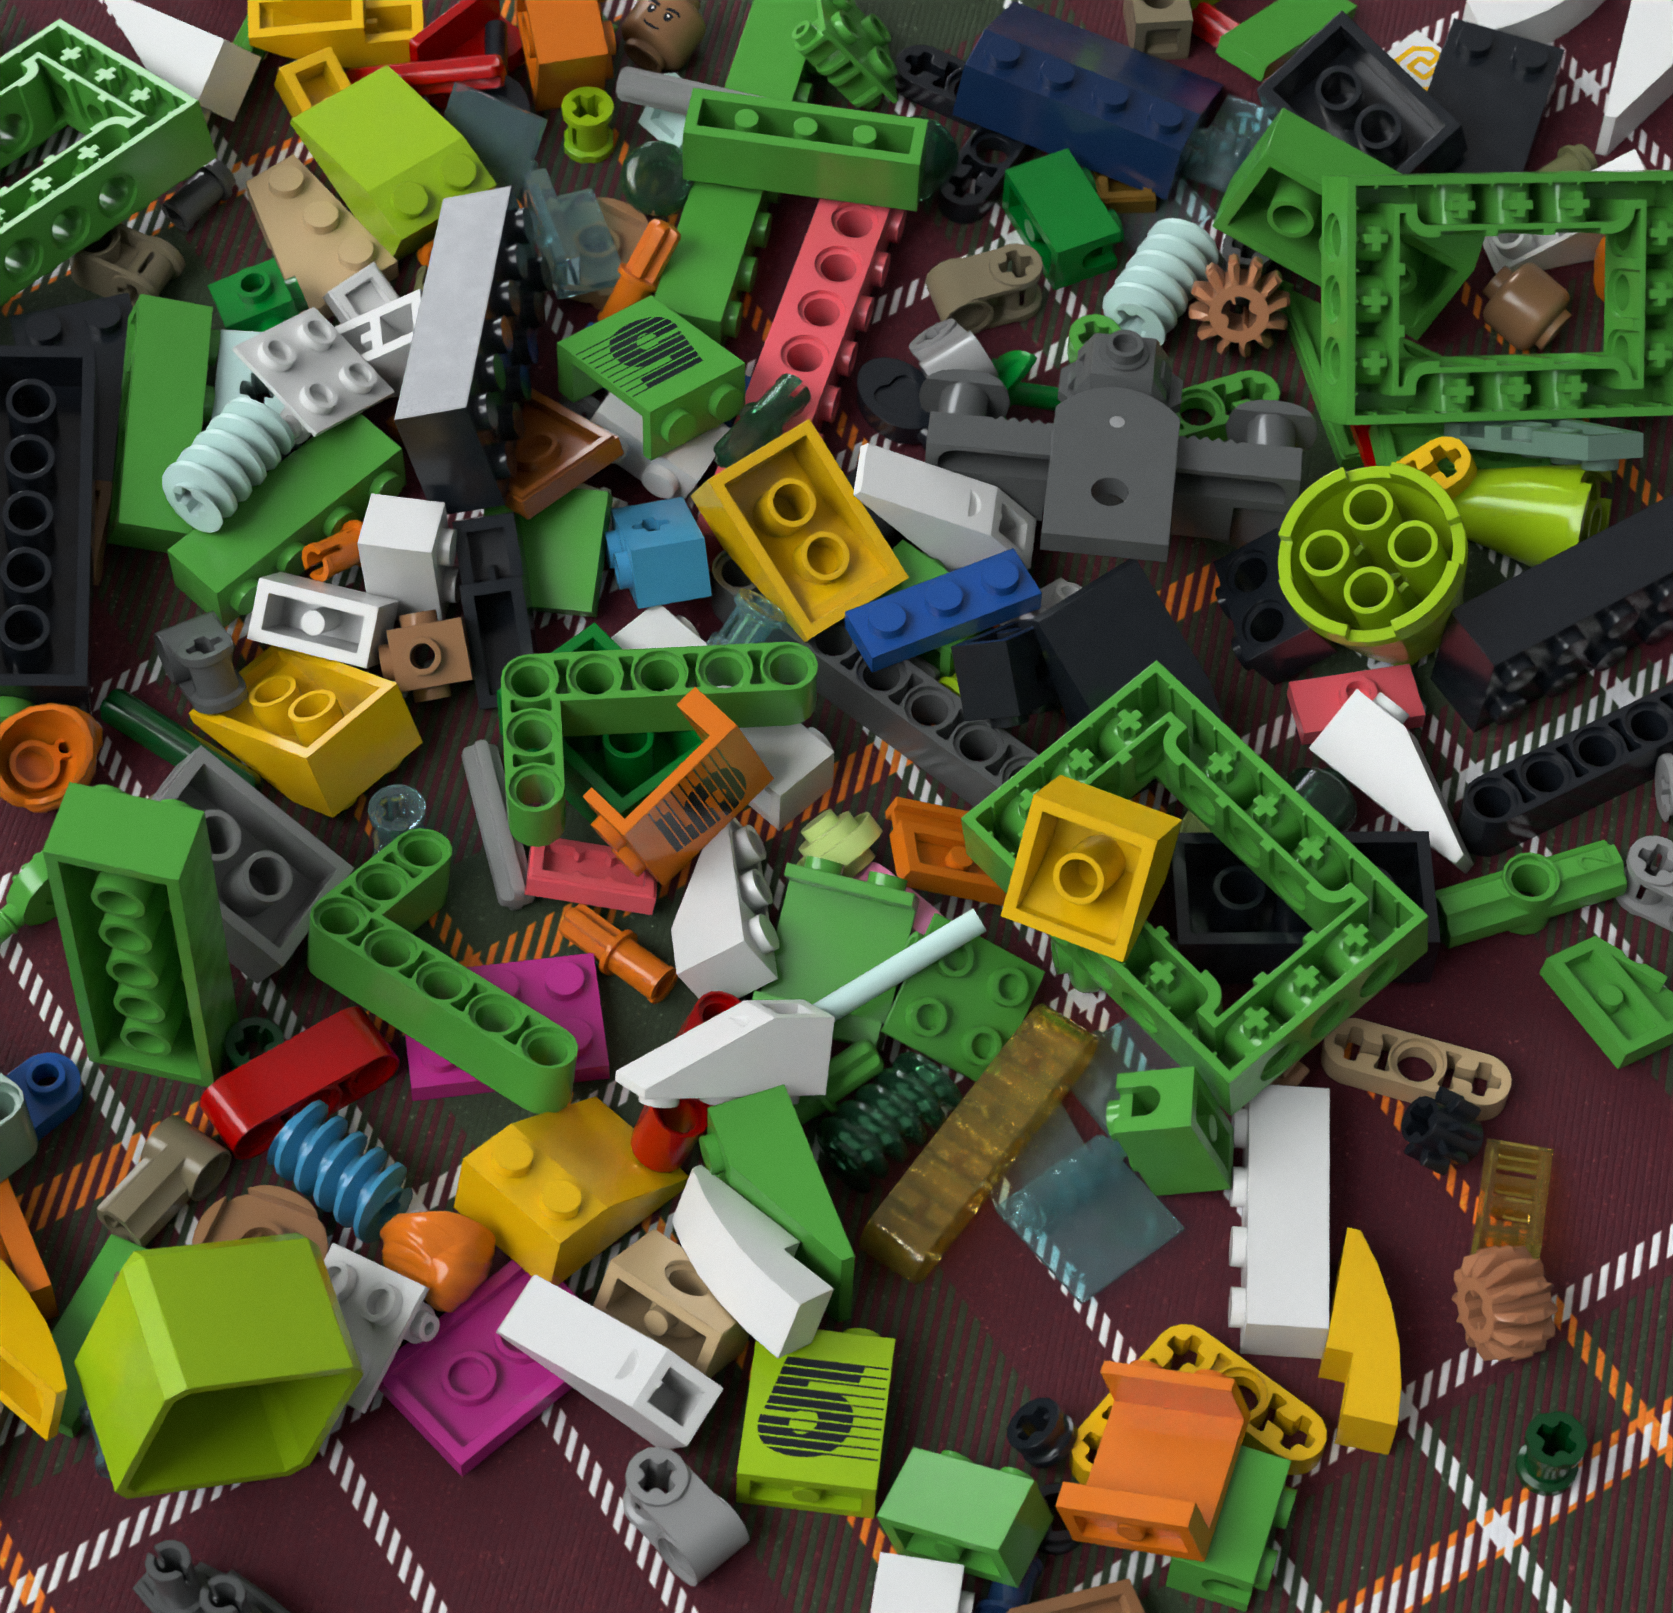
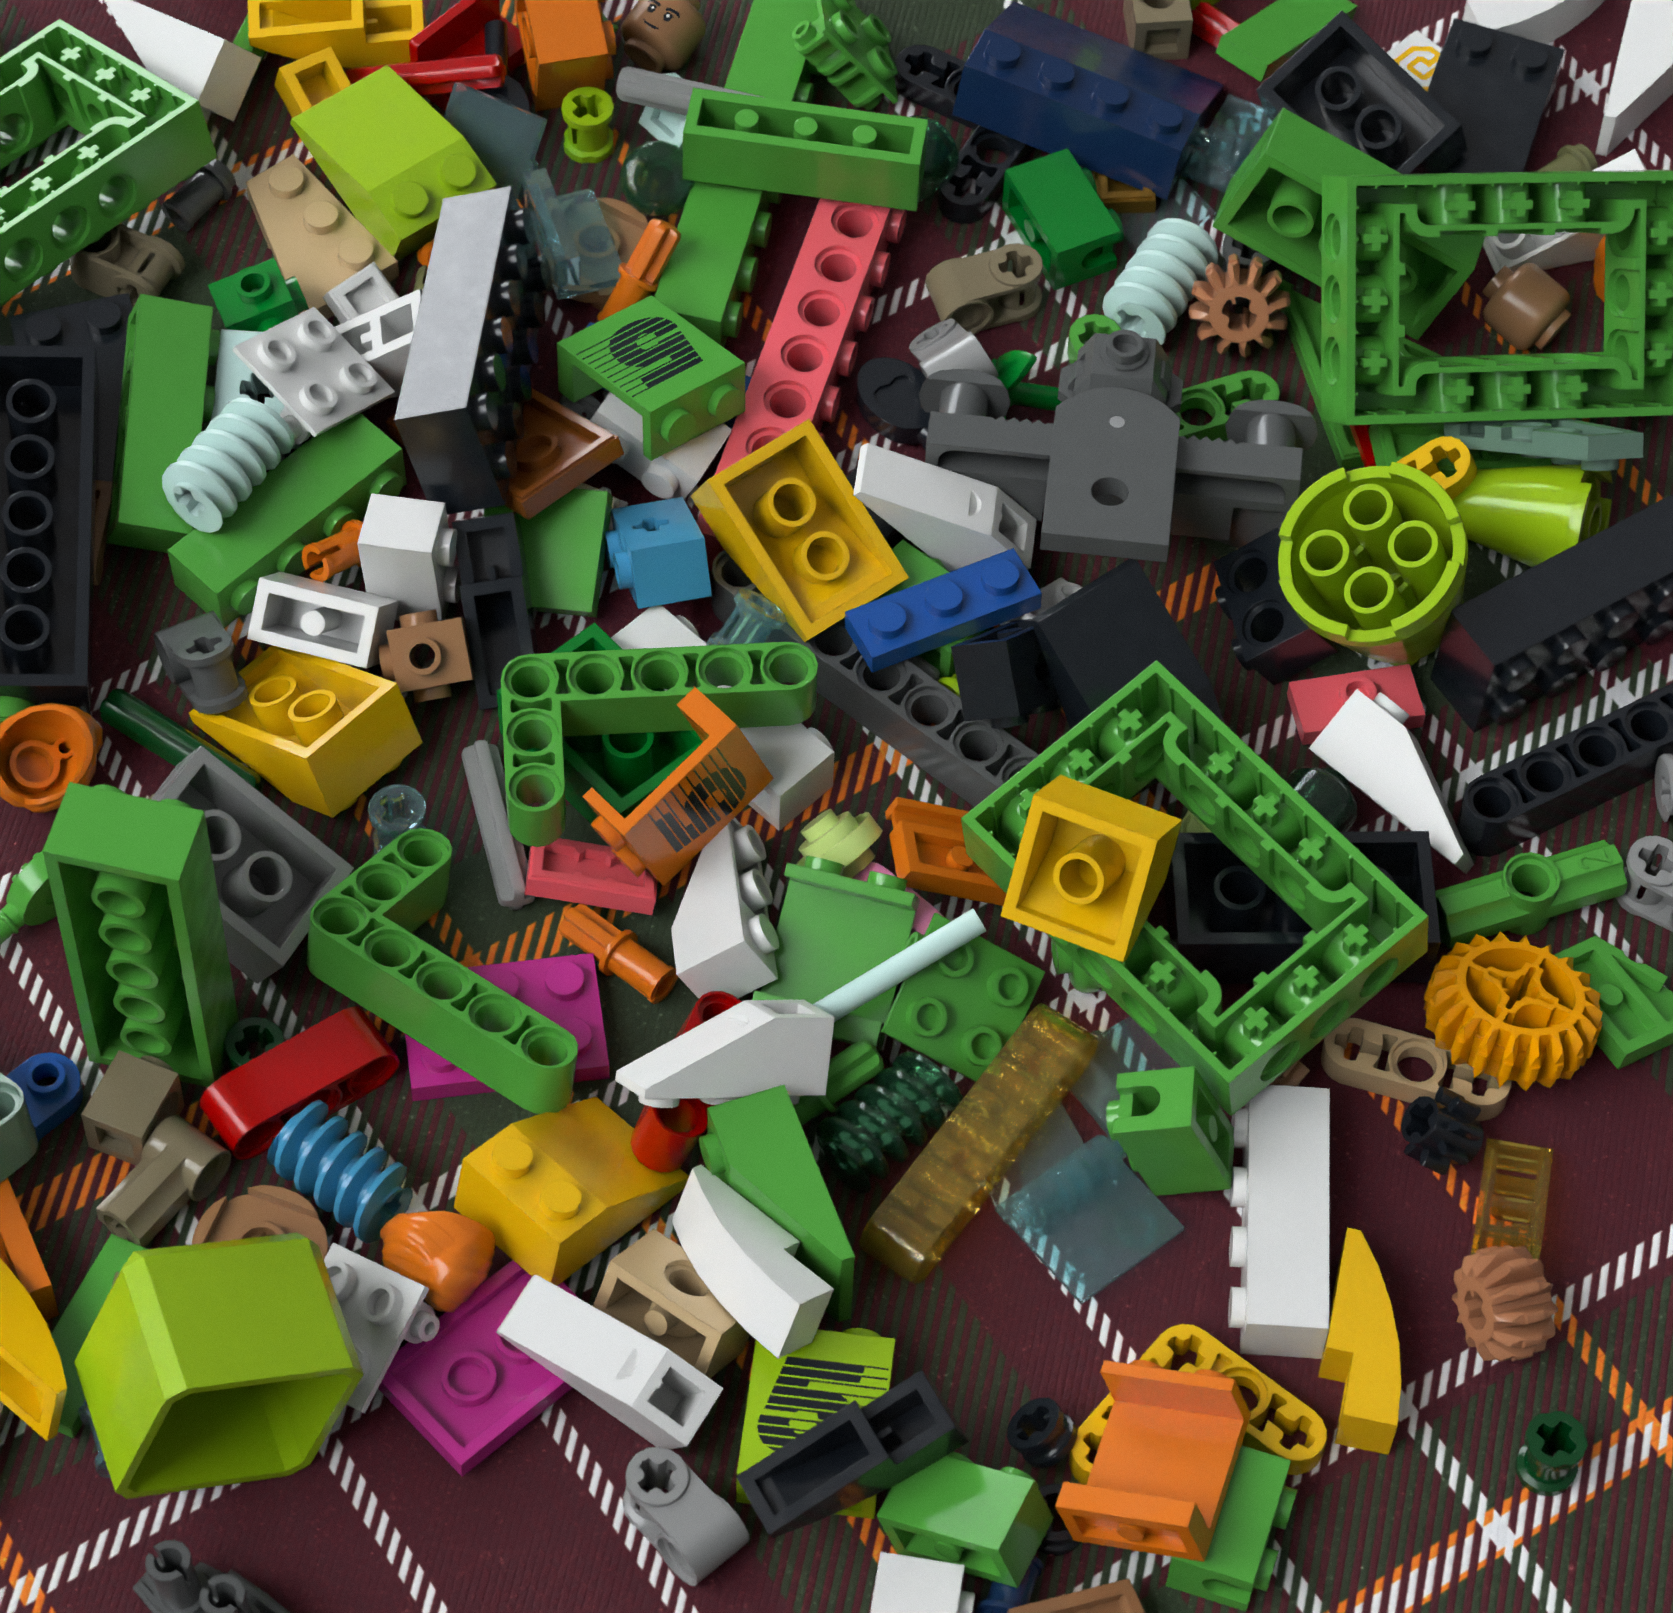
(130, 1105): none -> dark tan brick
(761, 421): clear green axle -> none
(852, 1456): none -> black slope
(1512, 1011): none -> light orange gear

